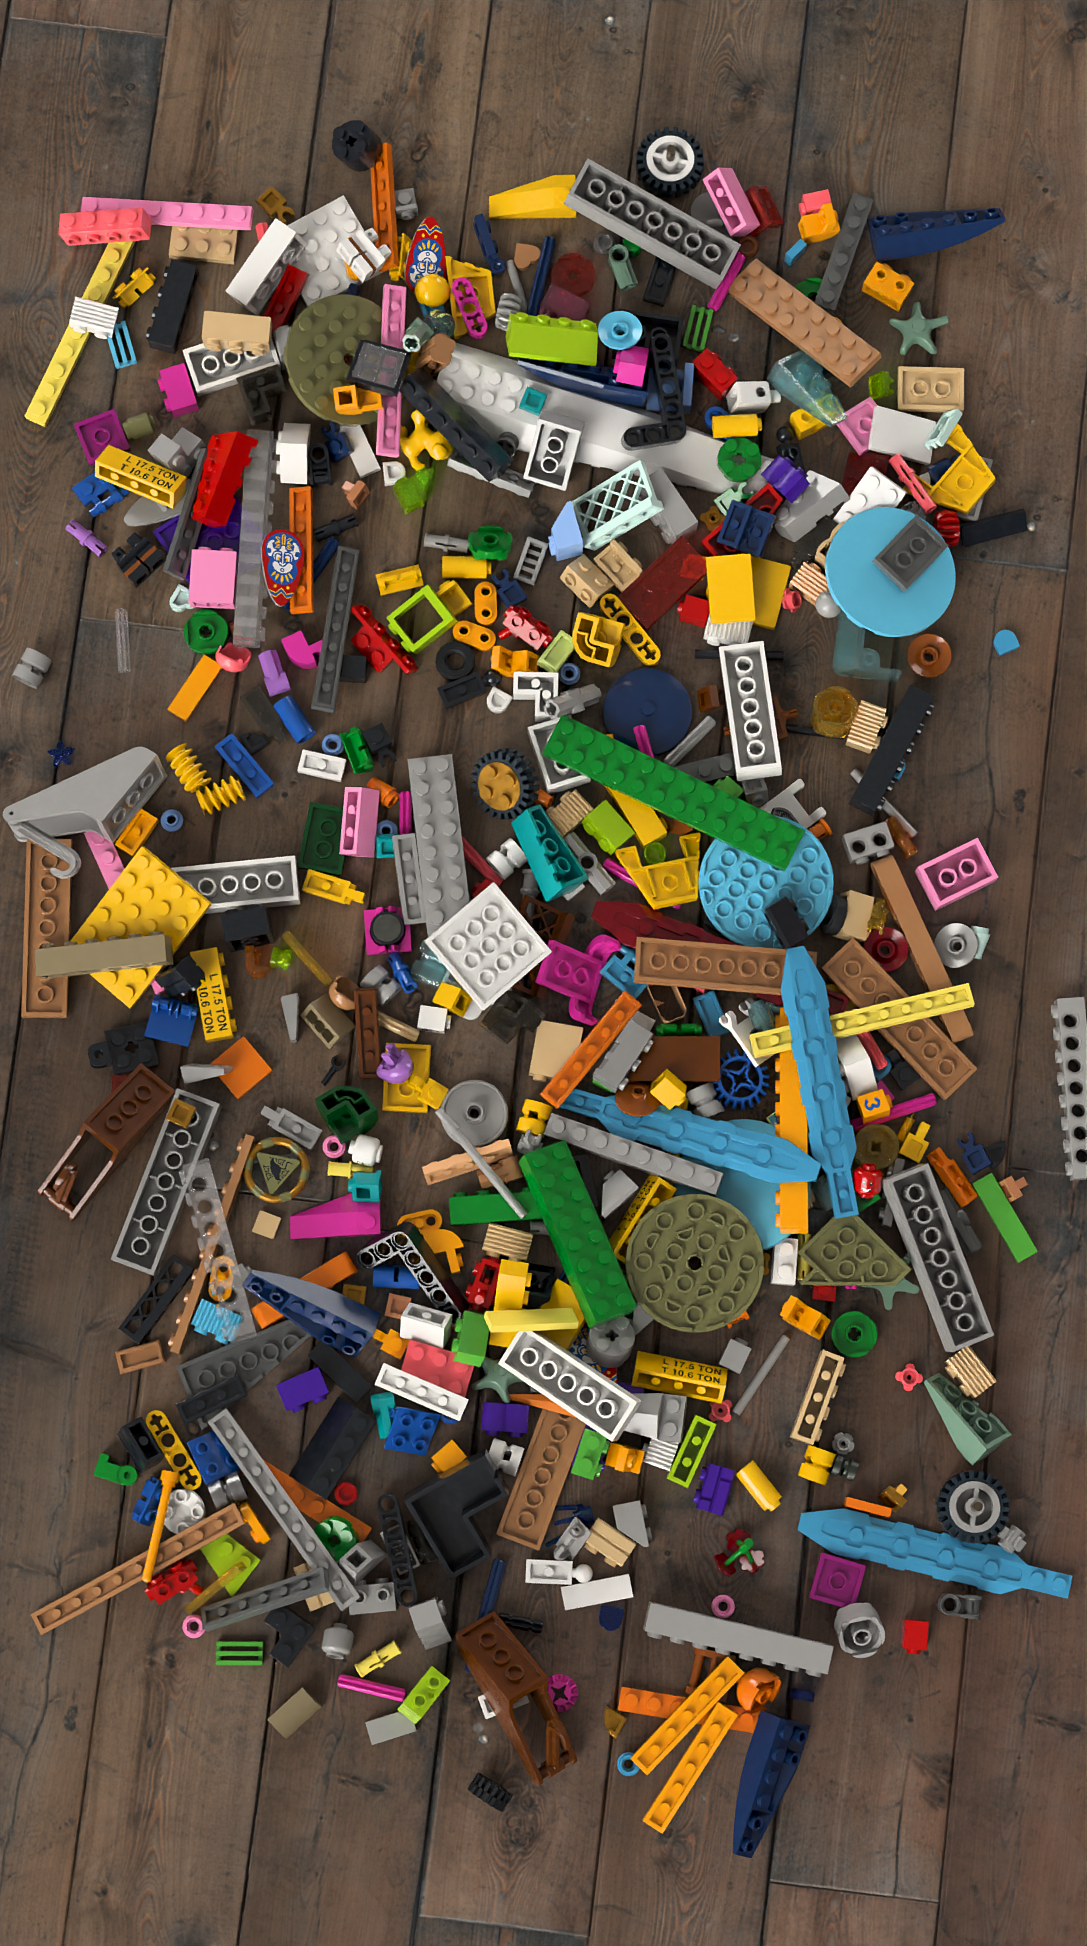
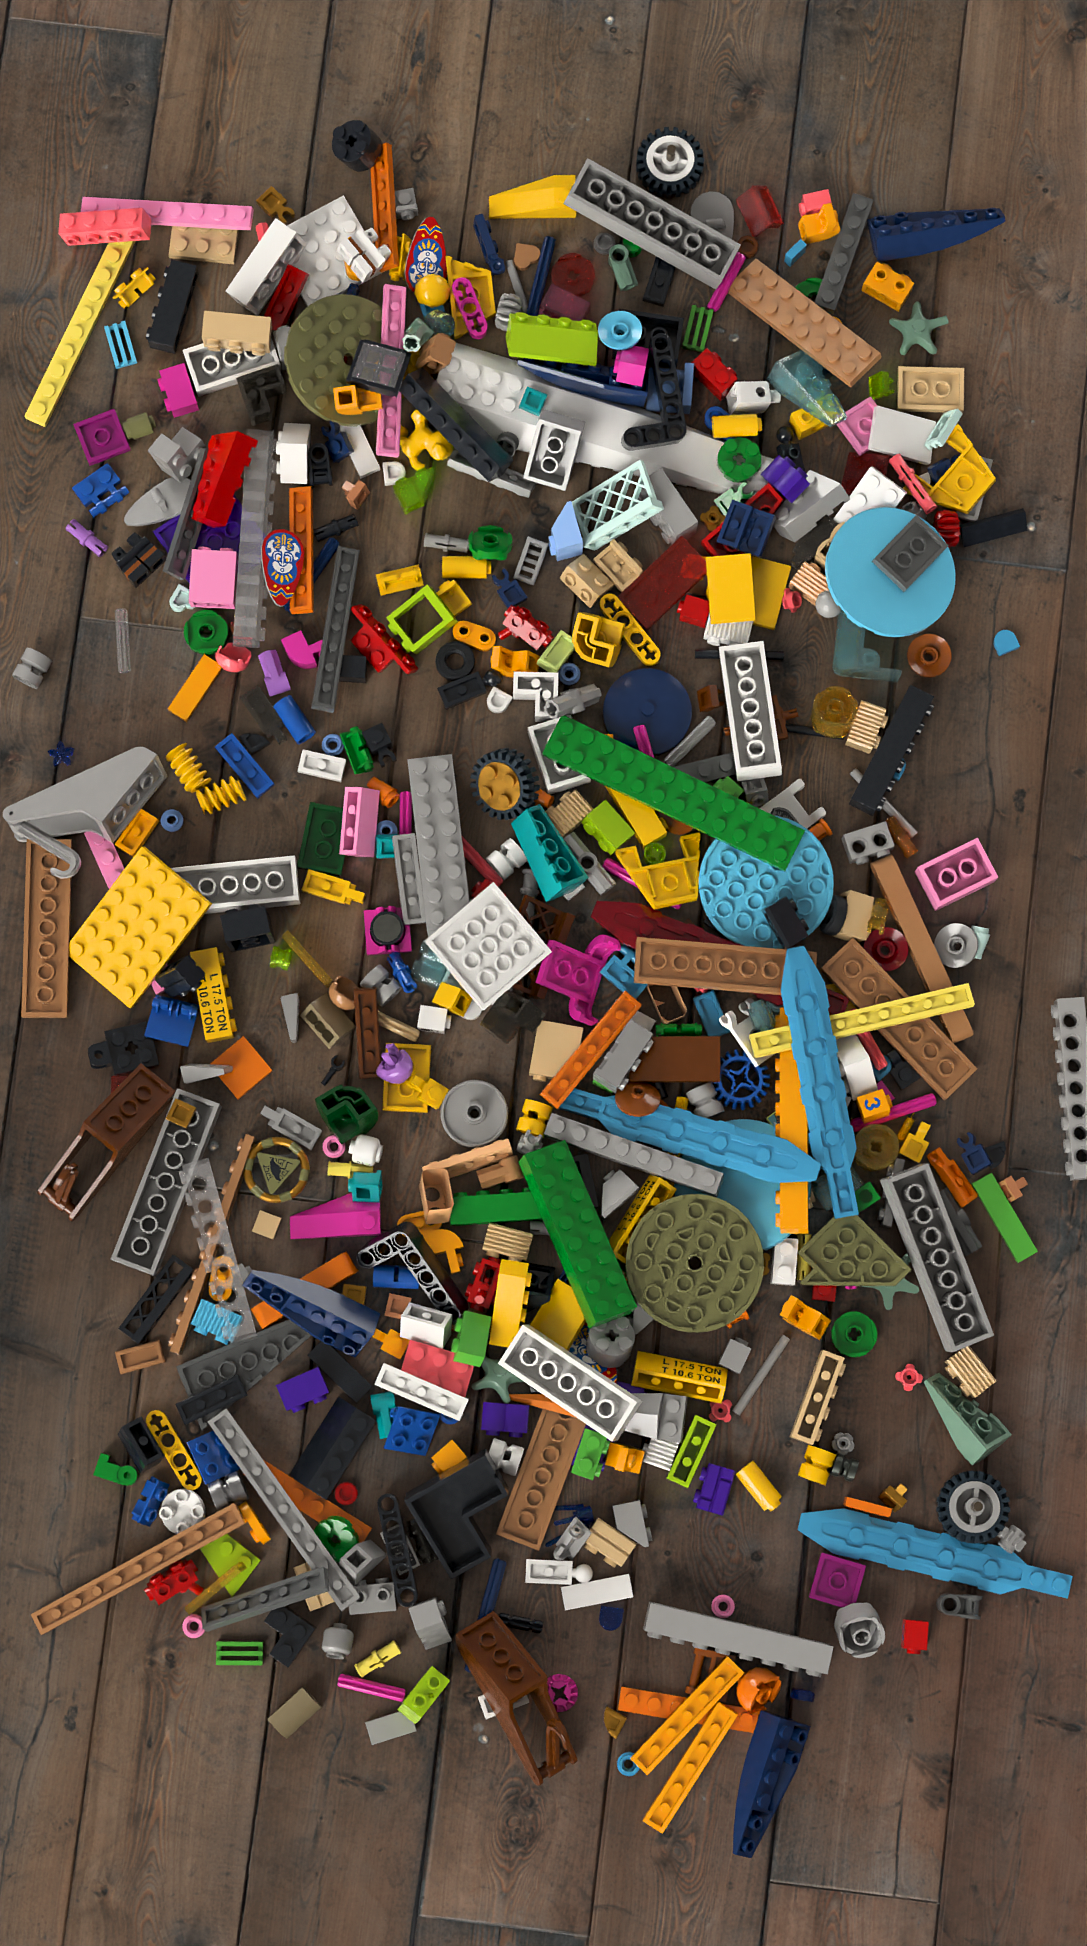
(93, 317): white brick -> none
(104, 956): dark tan brick -> none
(140, 476): yellow brick -> none
(169, 1480): light orange piece -> none
(253, 959): clear orange bracket -> none
(438, 1179): none -> light nougat piece
(452, 1128): light grey bar -> none
(485, 603): light orange plate -> none
(490, 1792): black tyre -> none
(531, 1320): light yellow tile -> none
(668, 1089): yellow brick -> none
(731, 202): bright pink brick -> none
(739, 1543): dark red plant -> none
(867, 1180): red head -> none

